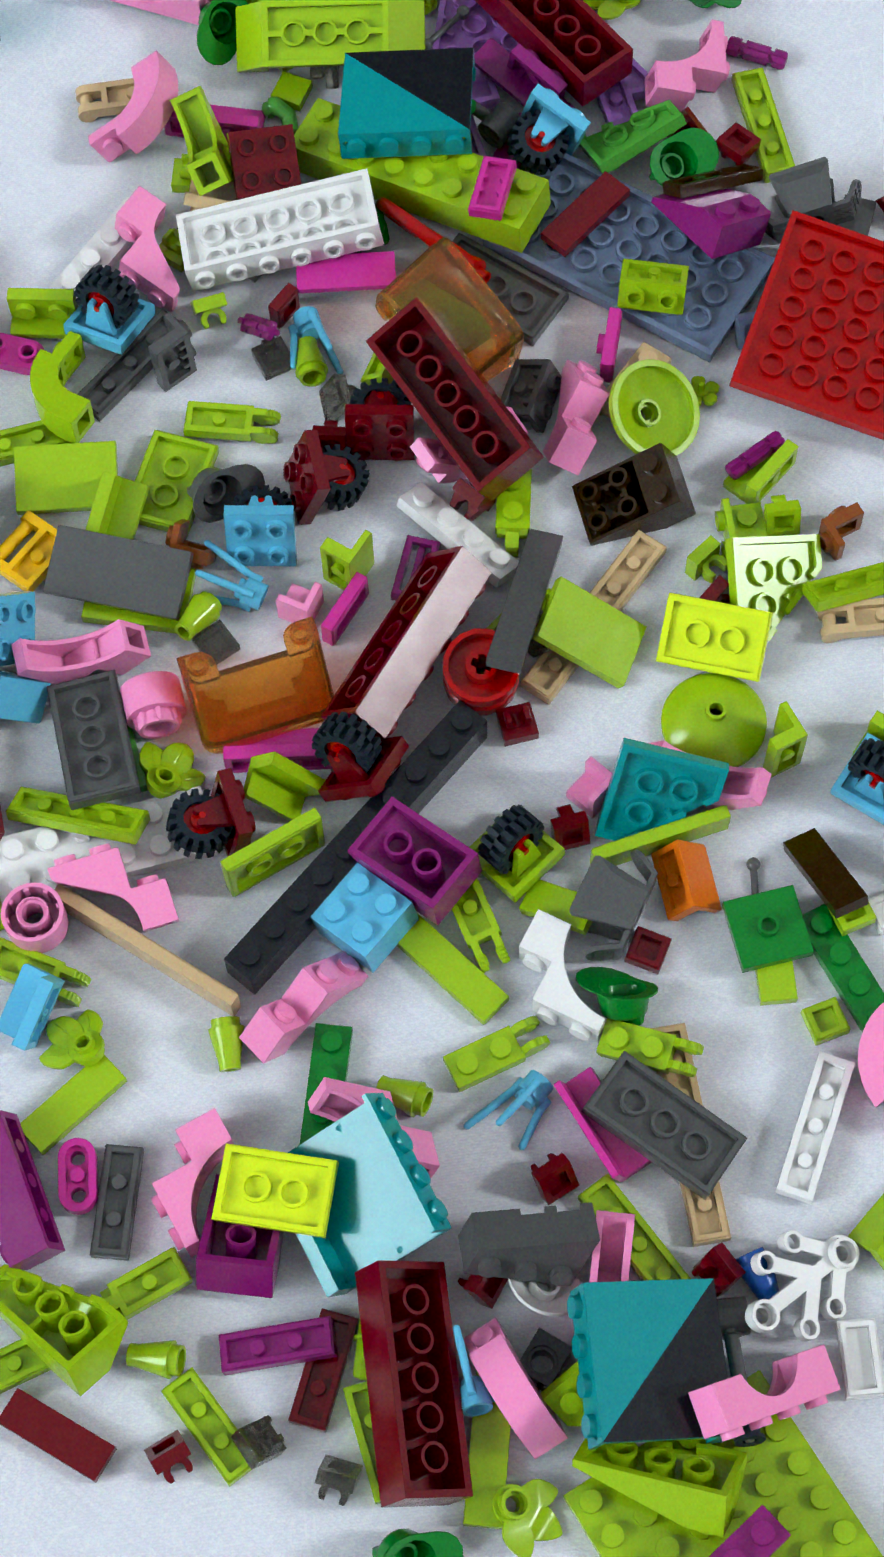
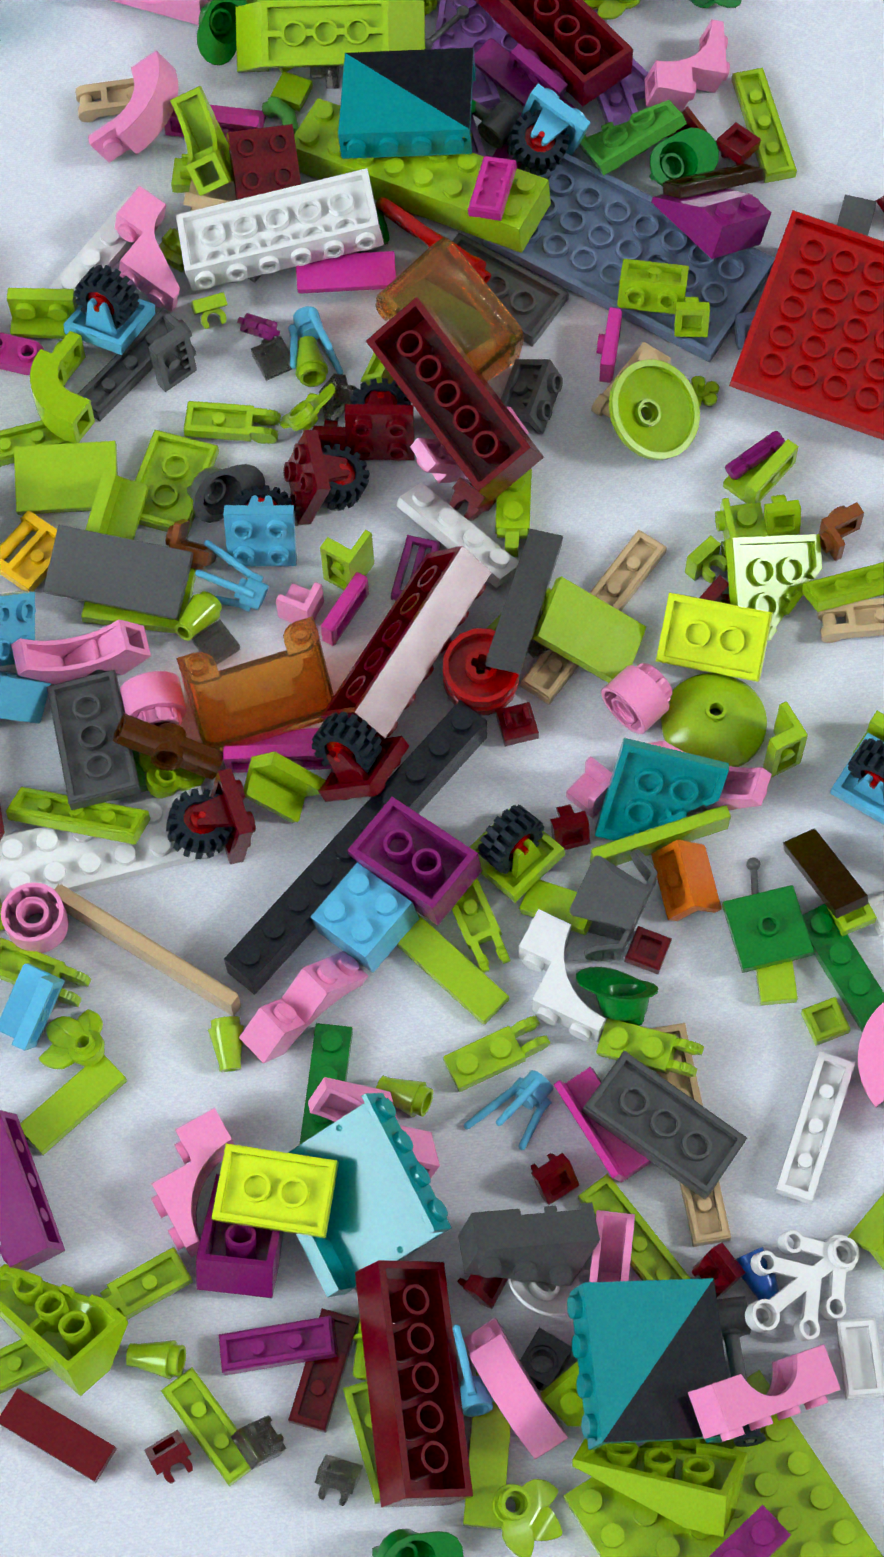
(77, 1177): dark pink plate -> none
(106, 874): bright pink arch -> none
(117, 1202): dark grey tile -> none
(168, 746): none -> reddish brown piece
(273, 852): lime tile -> none
(284, 305): dark red tile -> none
(305, 413): none -> lime plate
(579, 406): bright pink arch -> none
(585, 214): dark red tile -> none
(633, 495): dark brown slope -> none
(638, 697): none -> bright pink piece
(691, 318): none -> lime tile
(757, 52): magenta axle -> none
(811, 192): dark grey piece -> none

